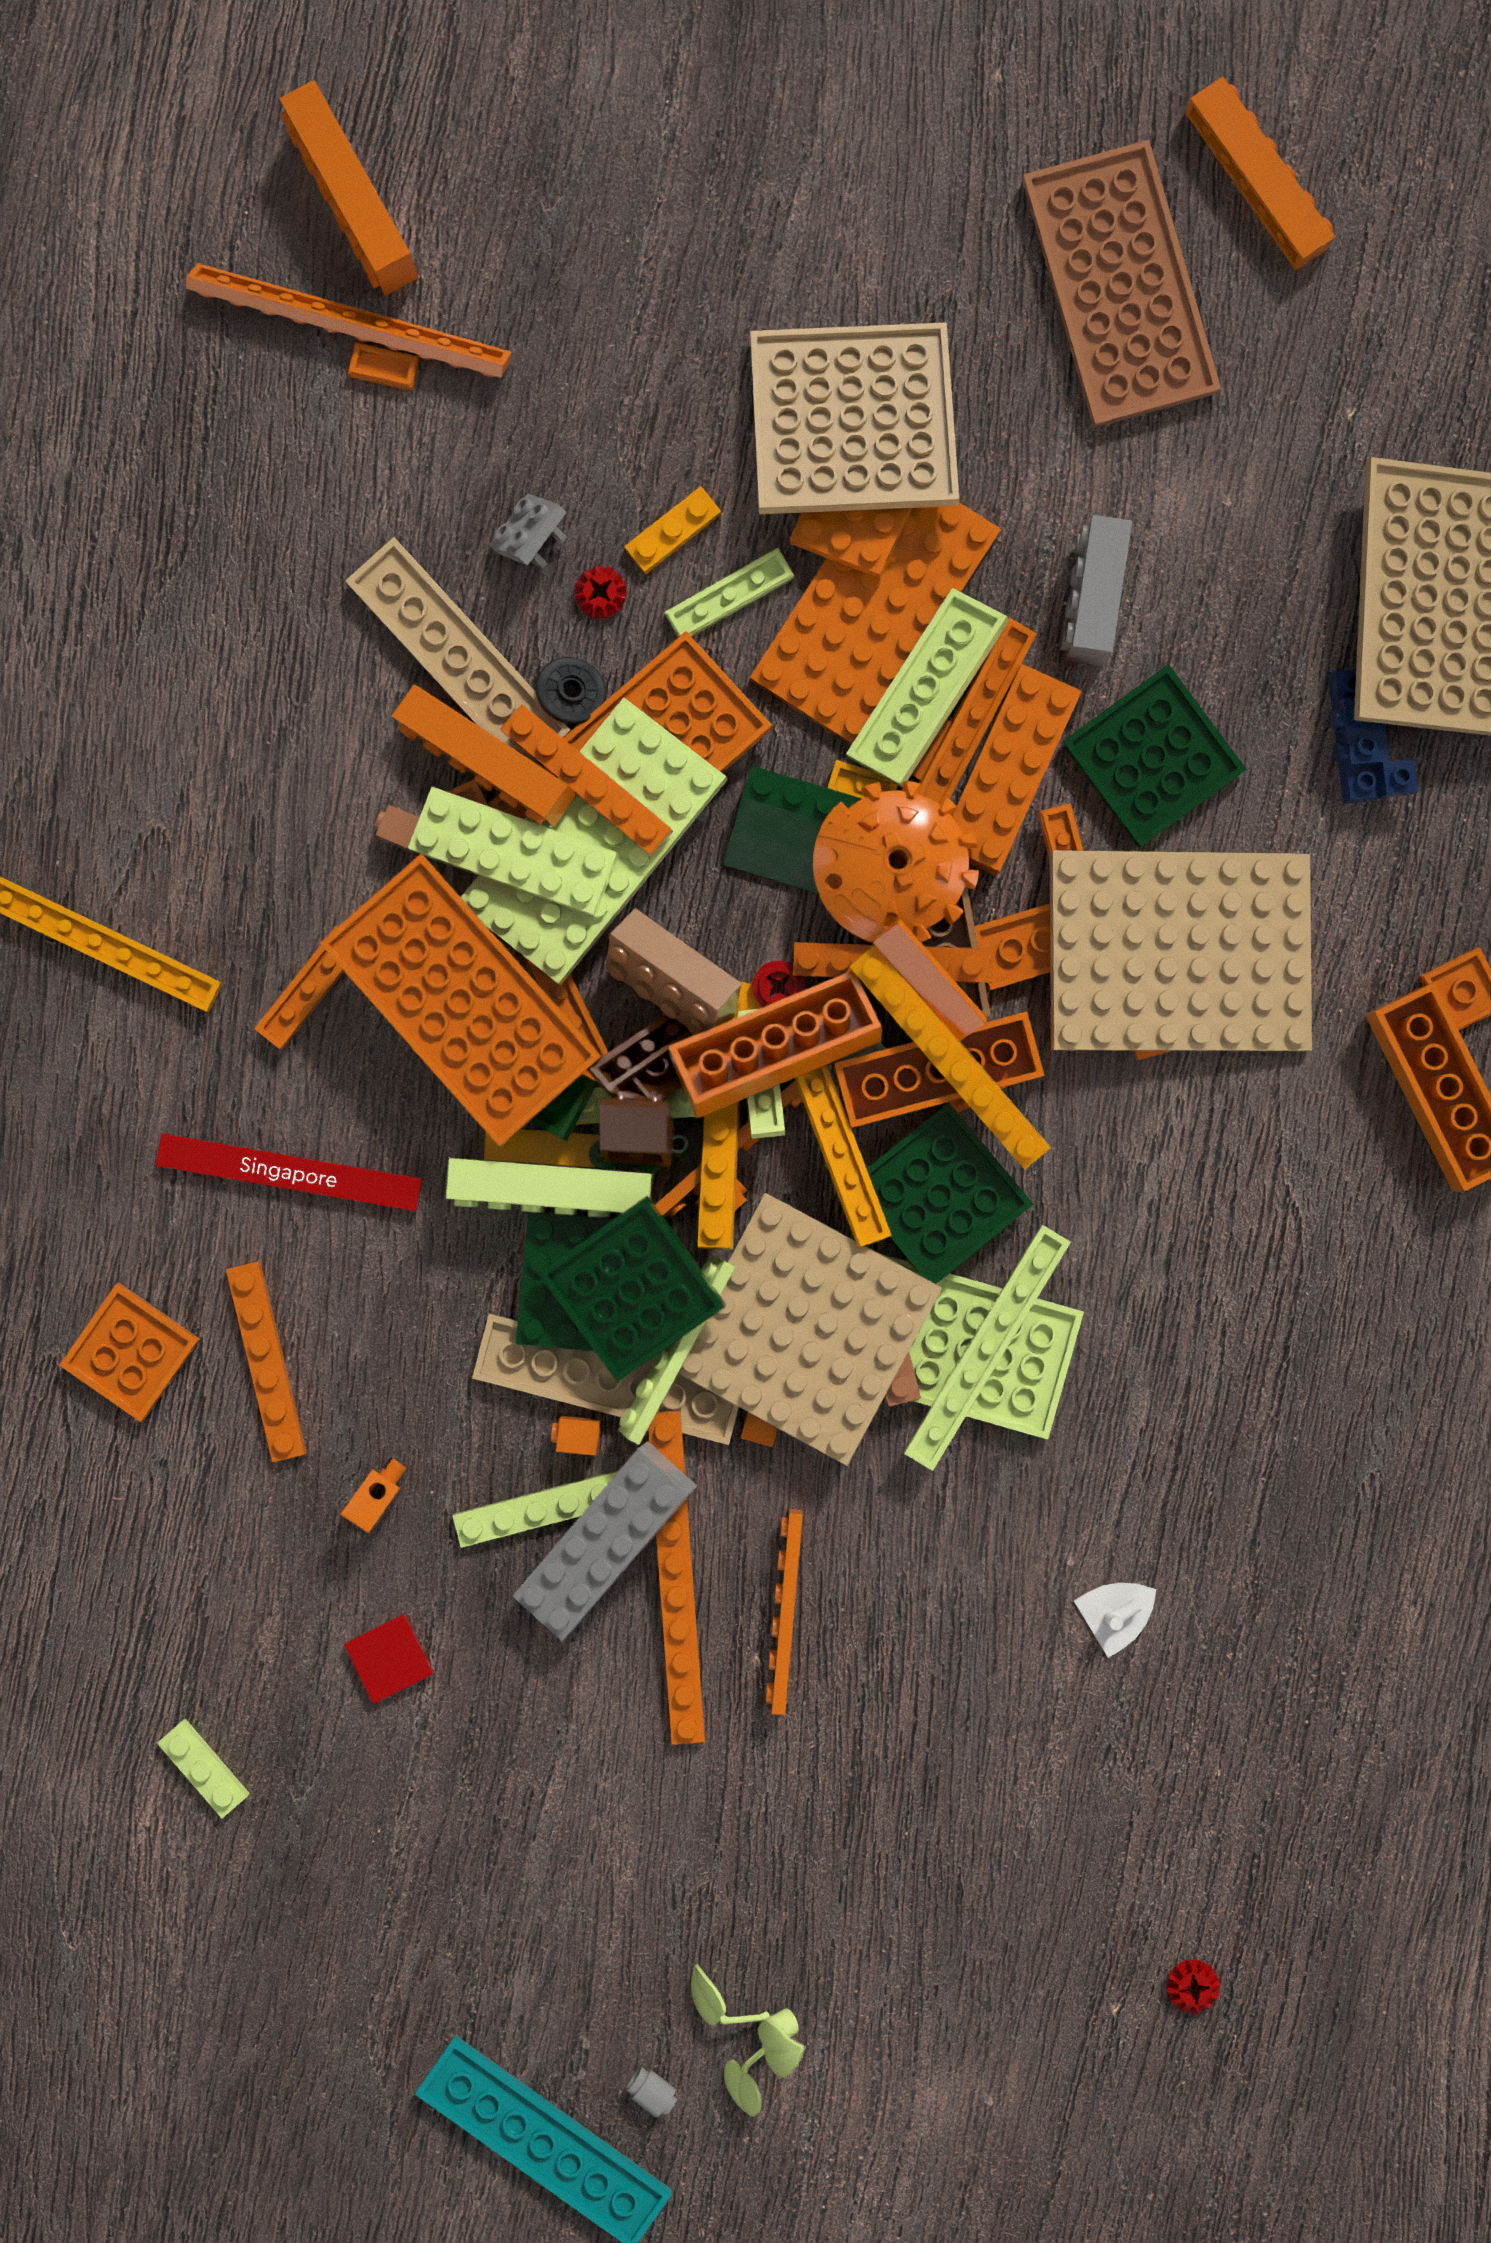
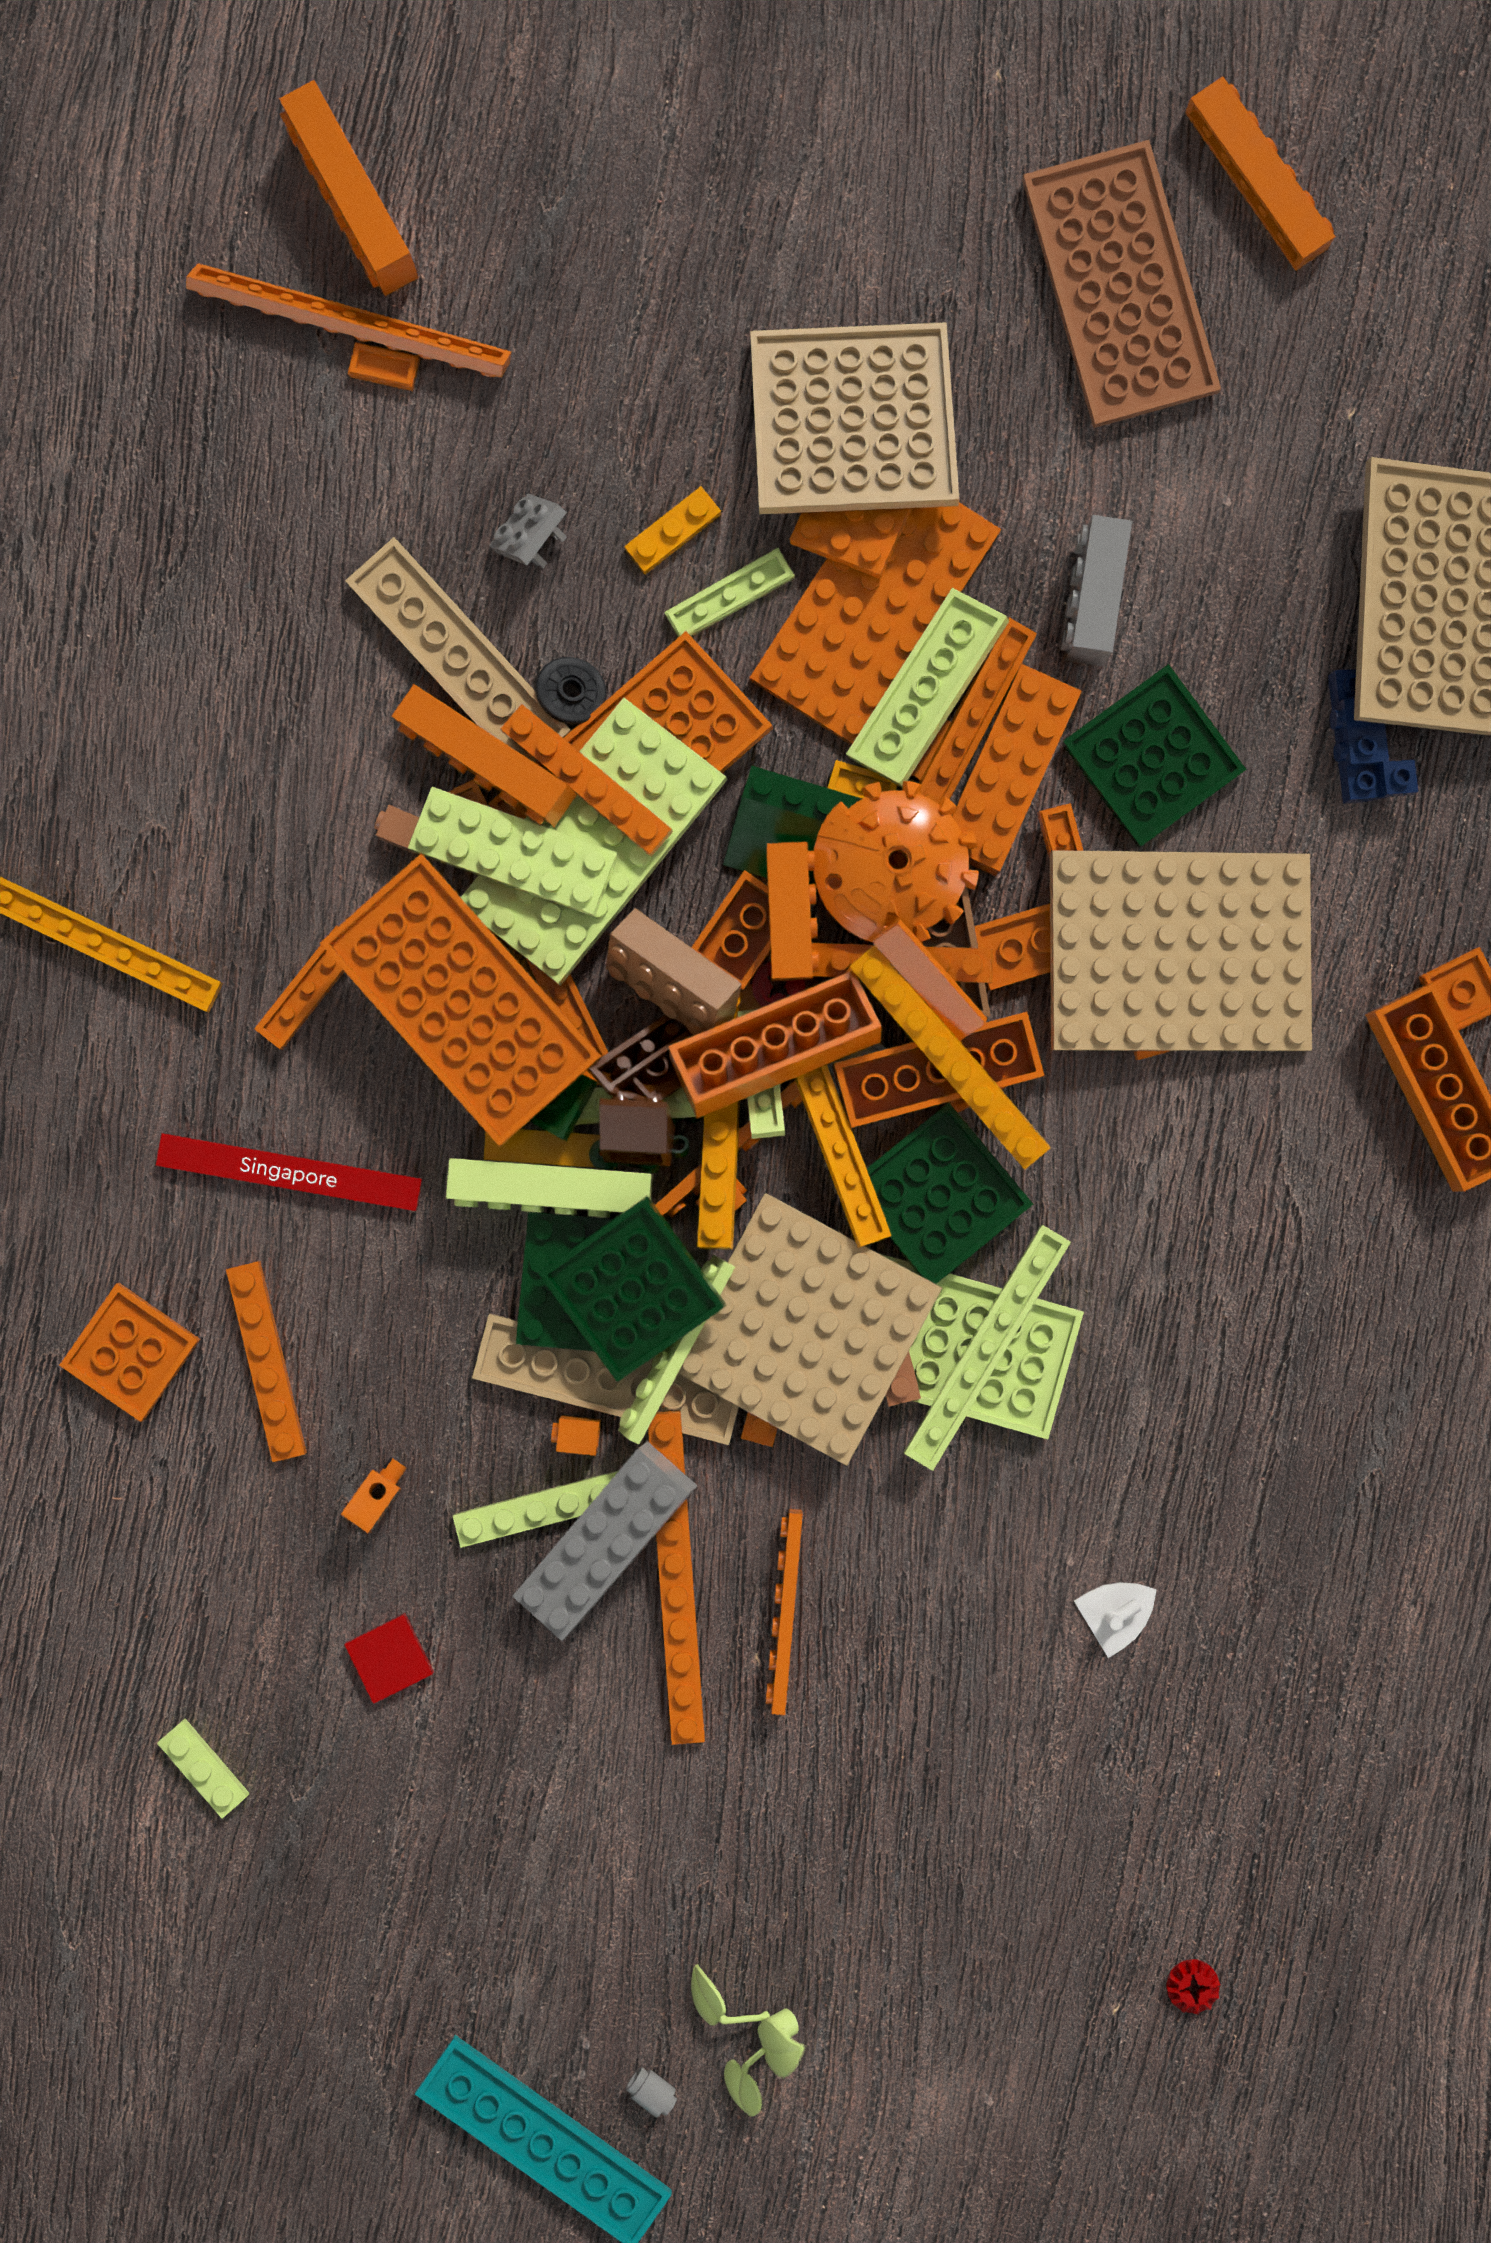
(599, 607): red gear -> none
(739, 931): none -> orange brick
(790, 911): none -> orange brick

